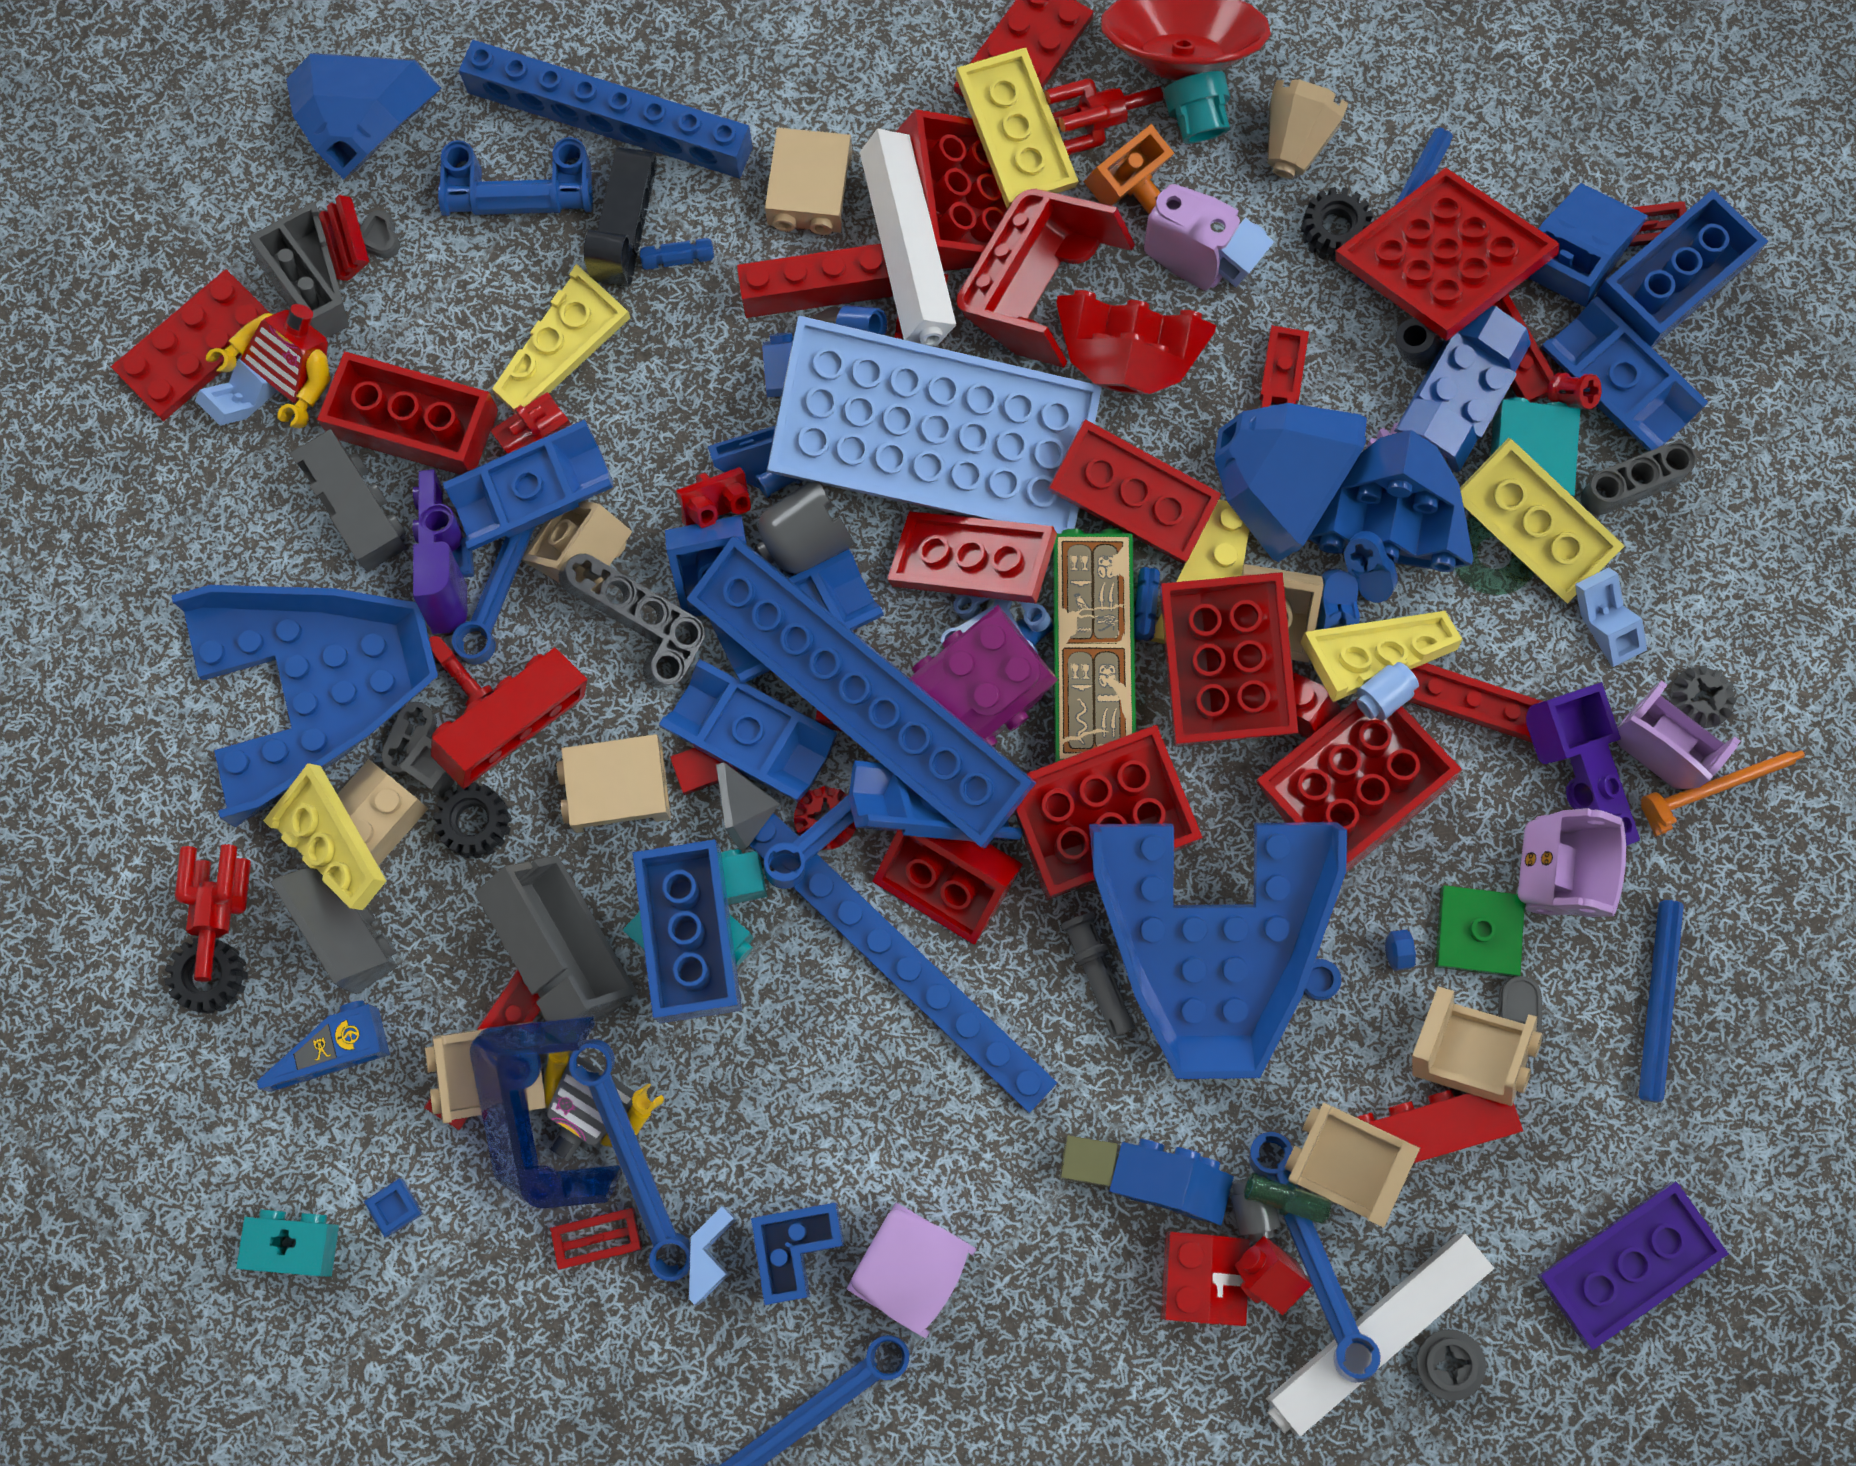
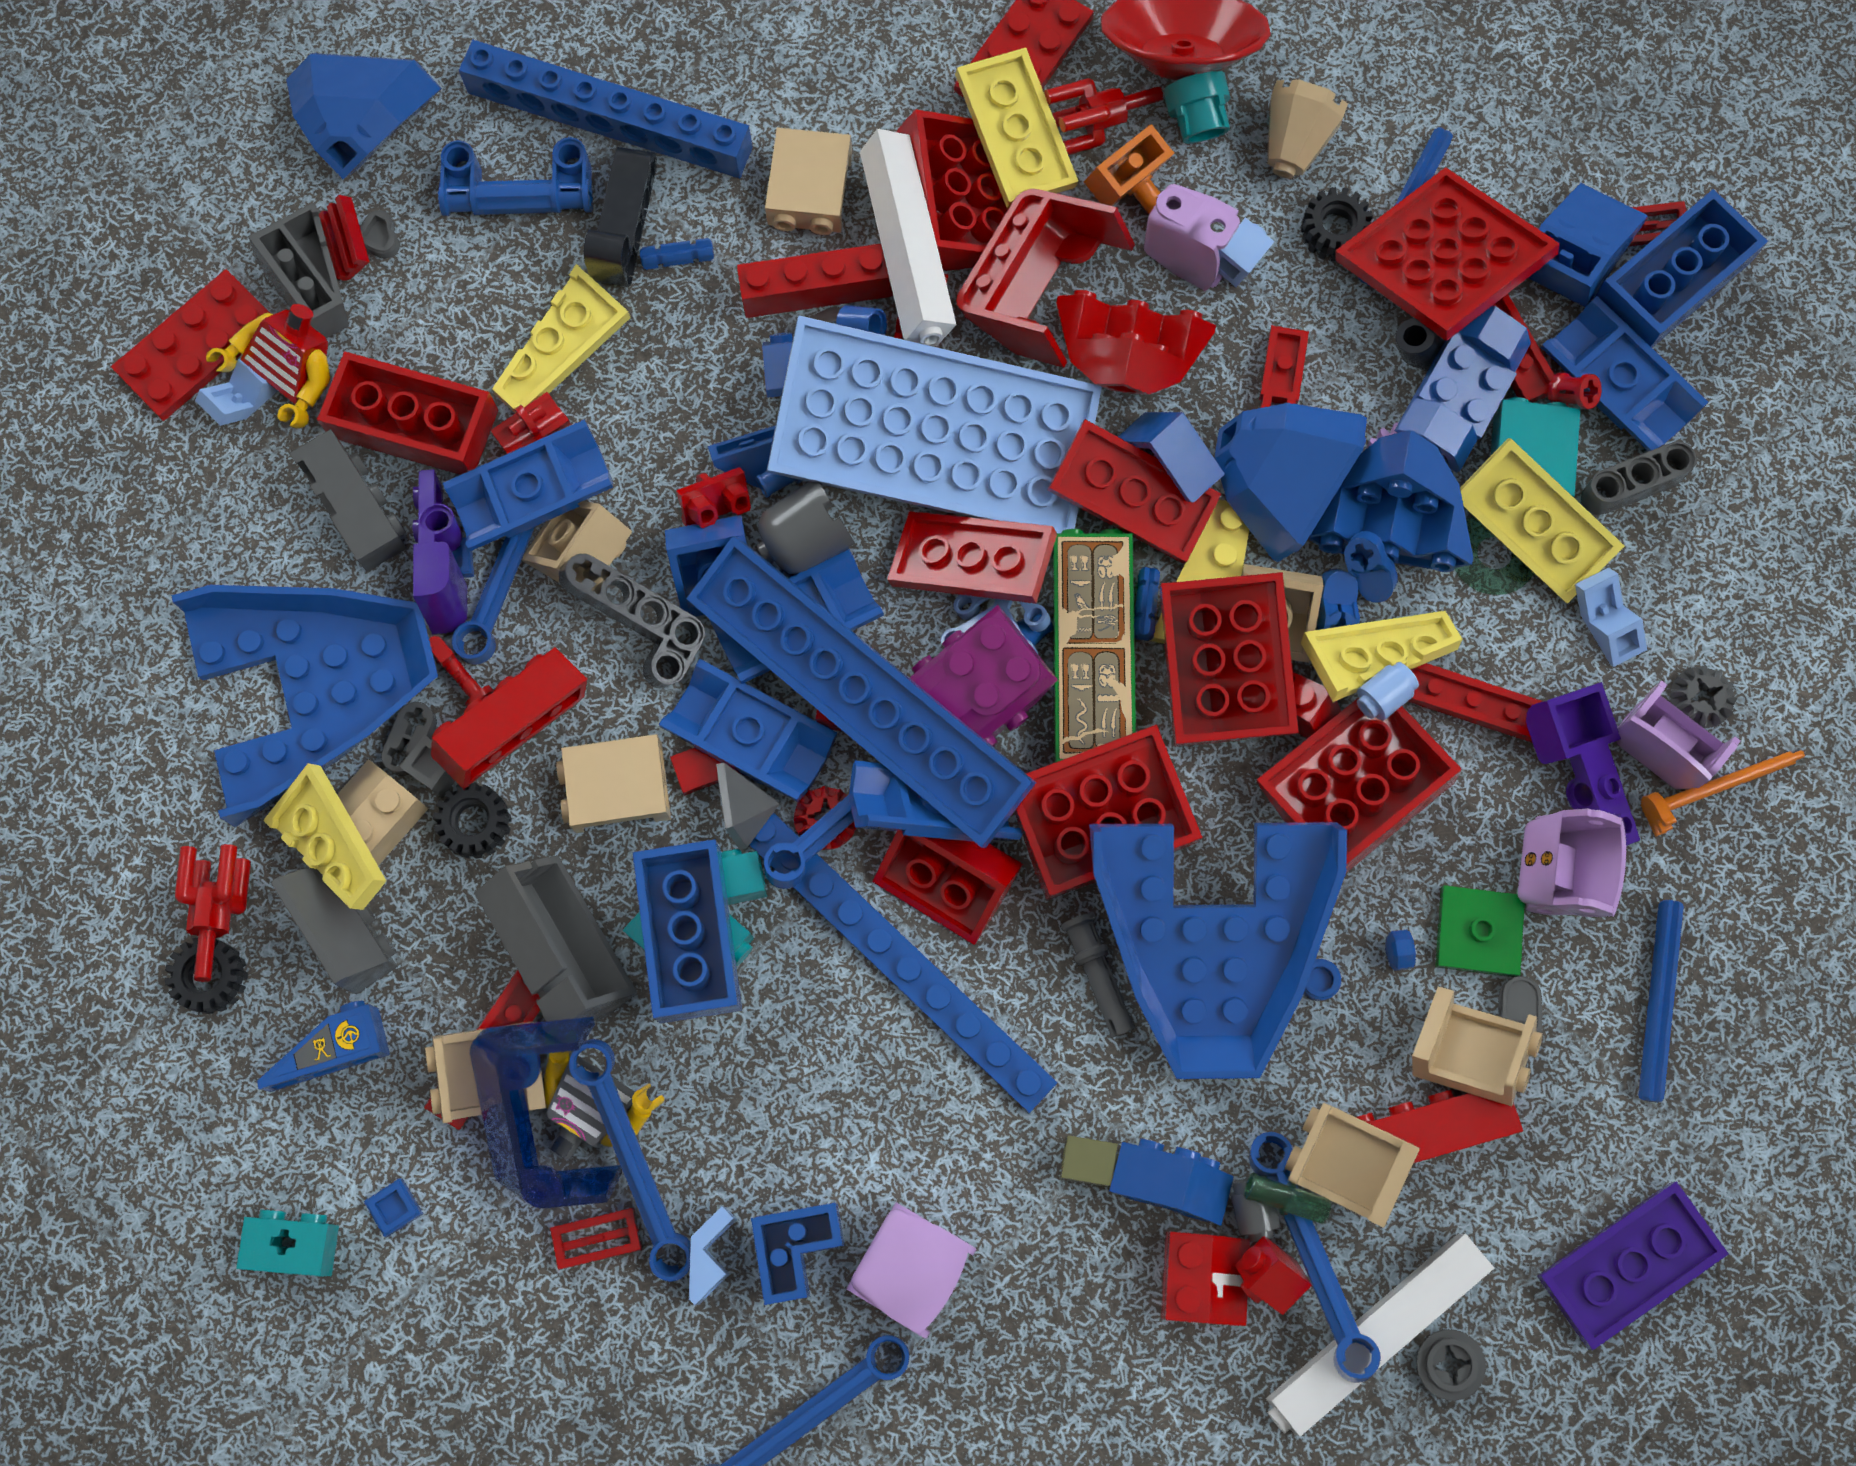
(1177, 449): none -> panel

